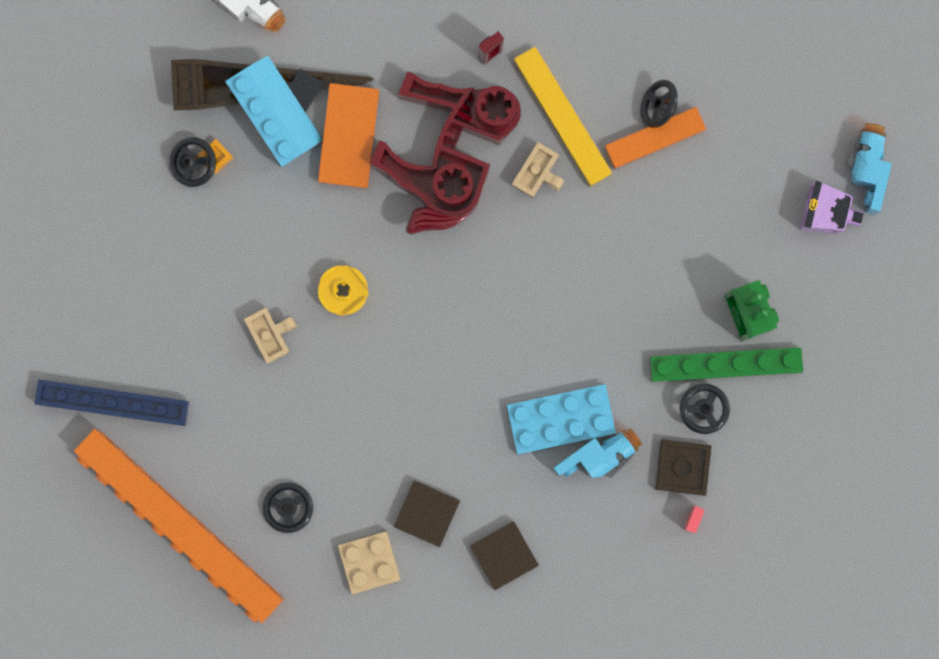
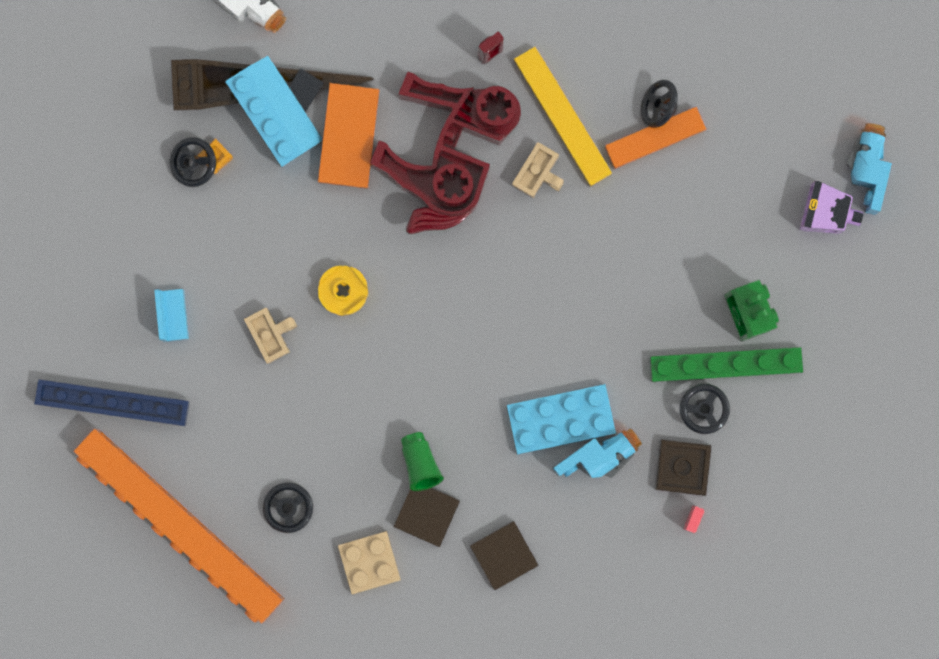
(171, 315): none -> medium azure panel
(420, 463): none -> green plant

